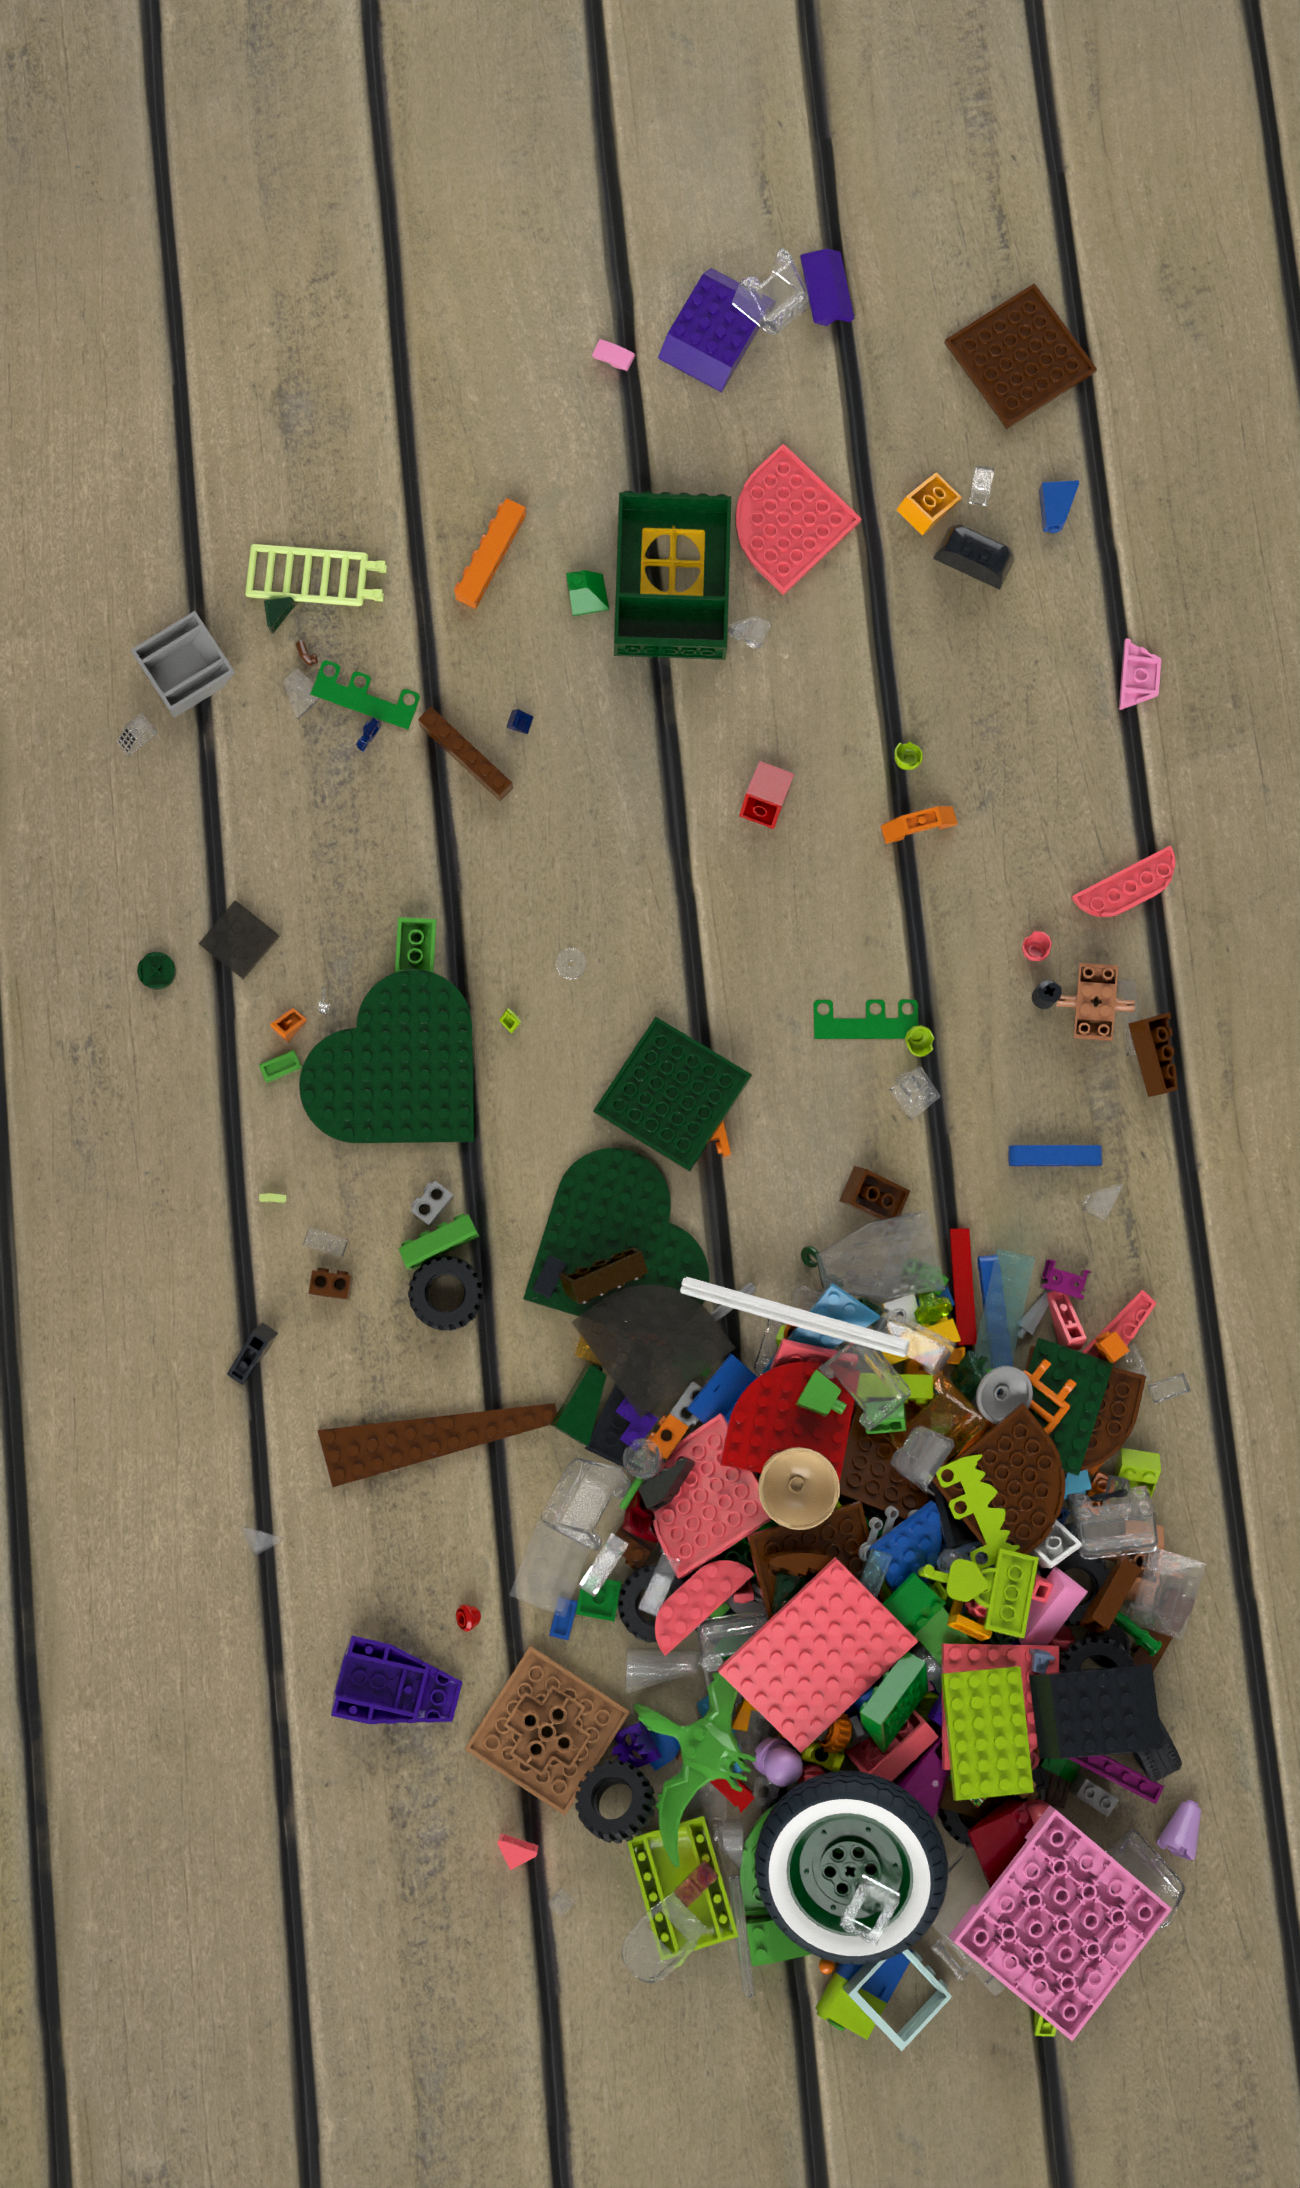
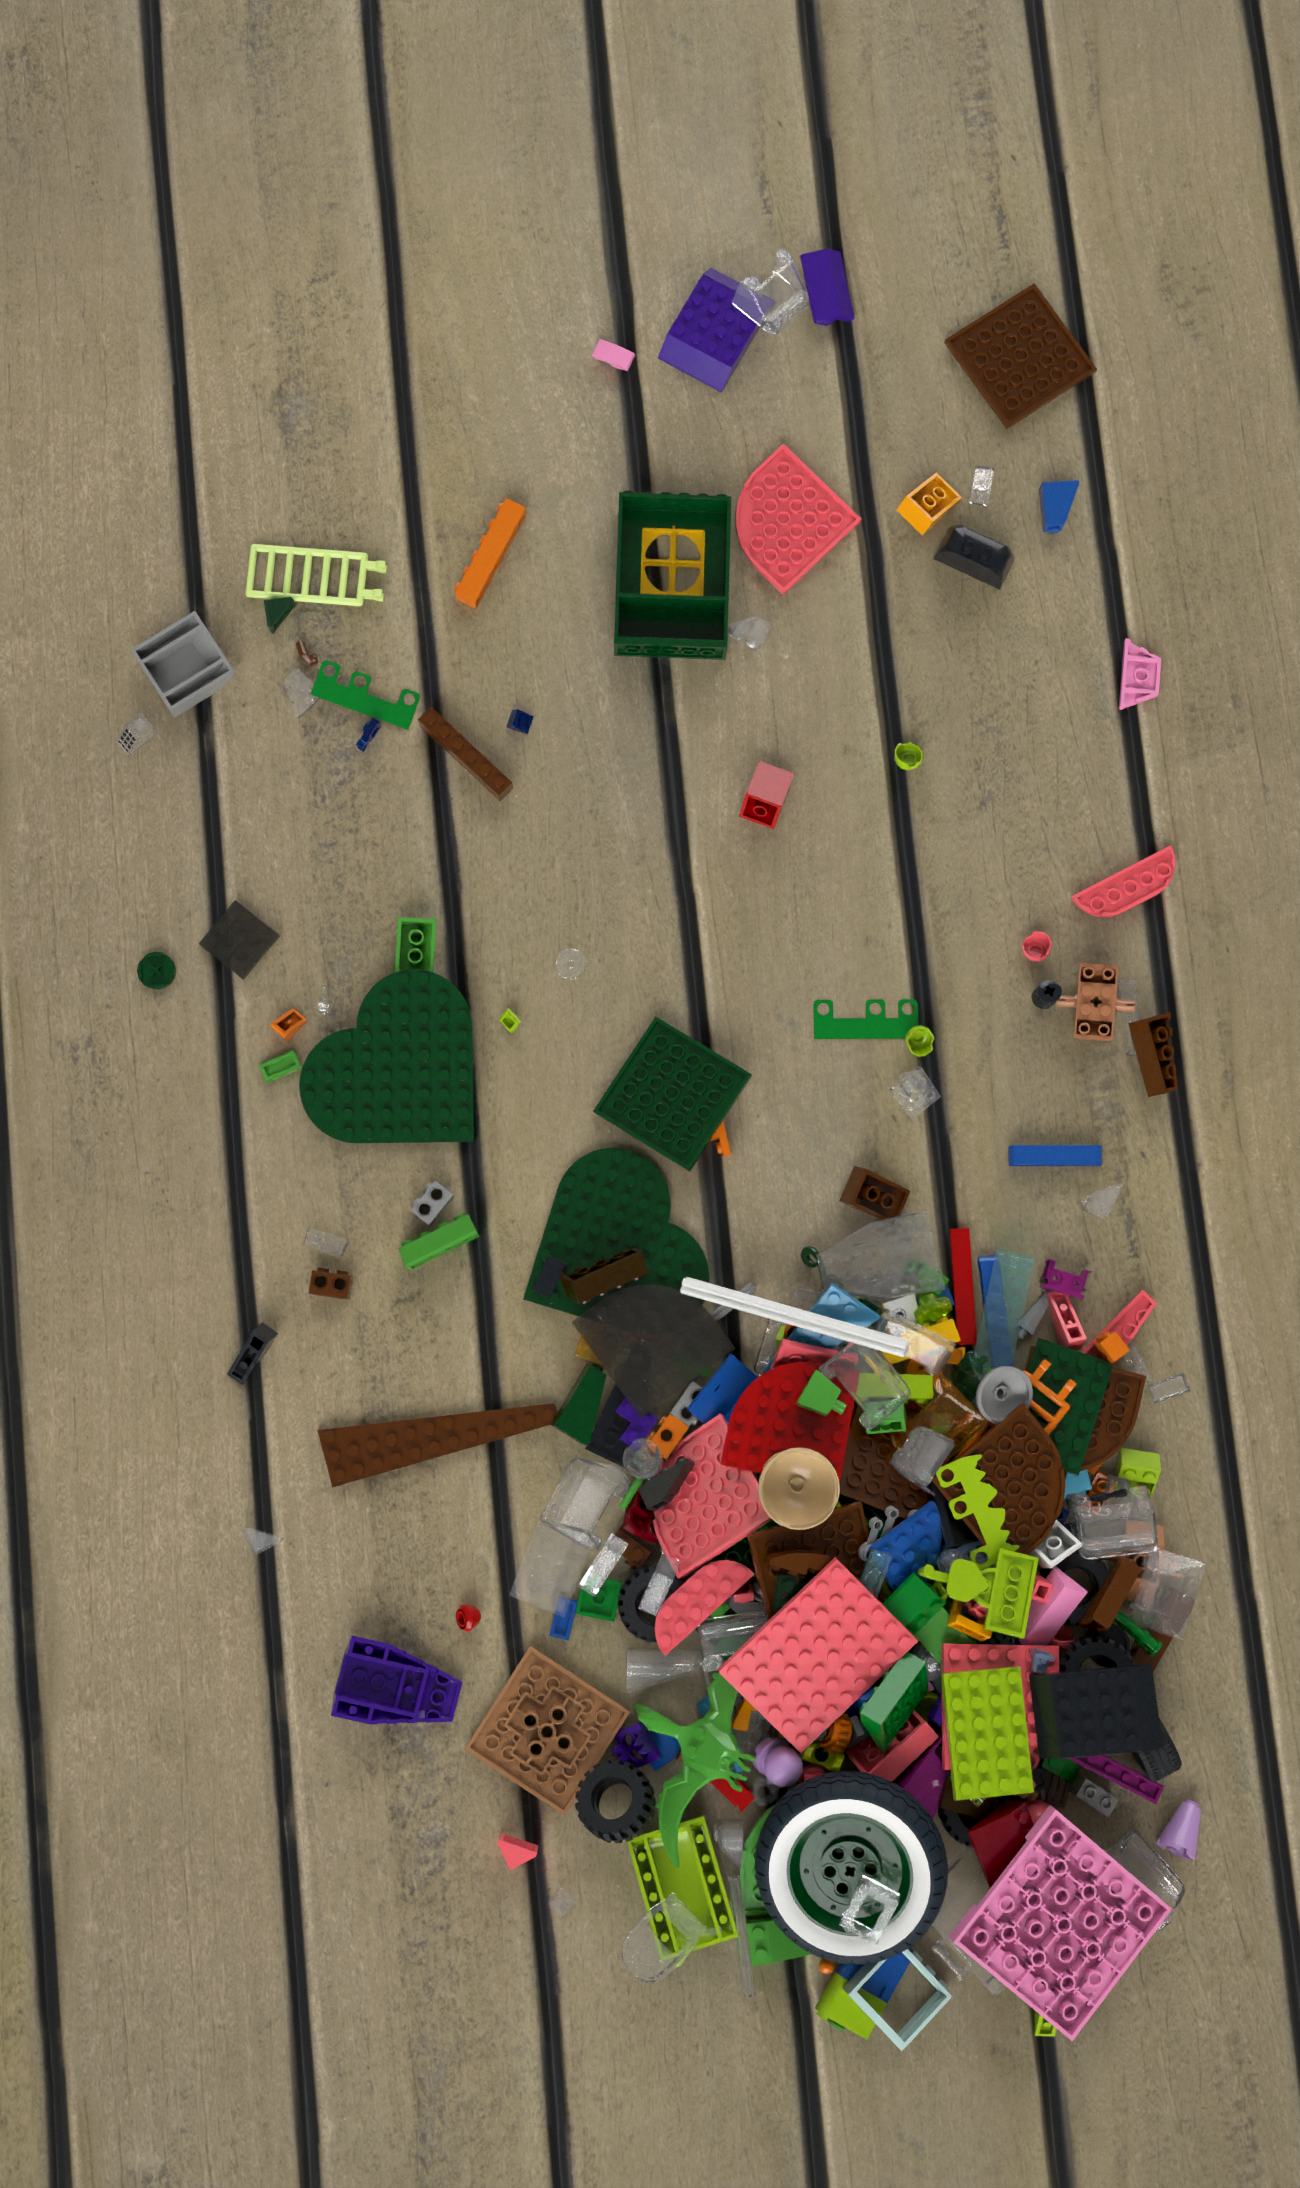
(269, 1197): yellowish green tile -> none
(419, 1293): black tyre -> none
(586, 592): green slope -> none
(696, 1883): slope -> none
(708, 1802): clear plate -> none
(918, 821): orange slope -> none

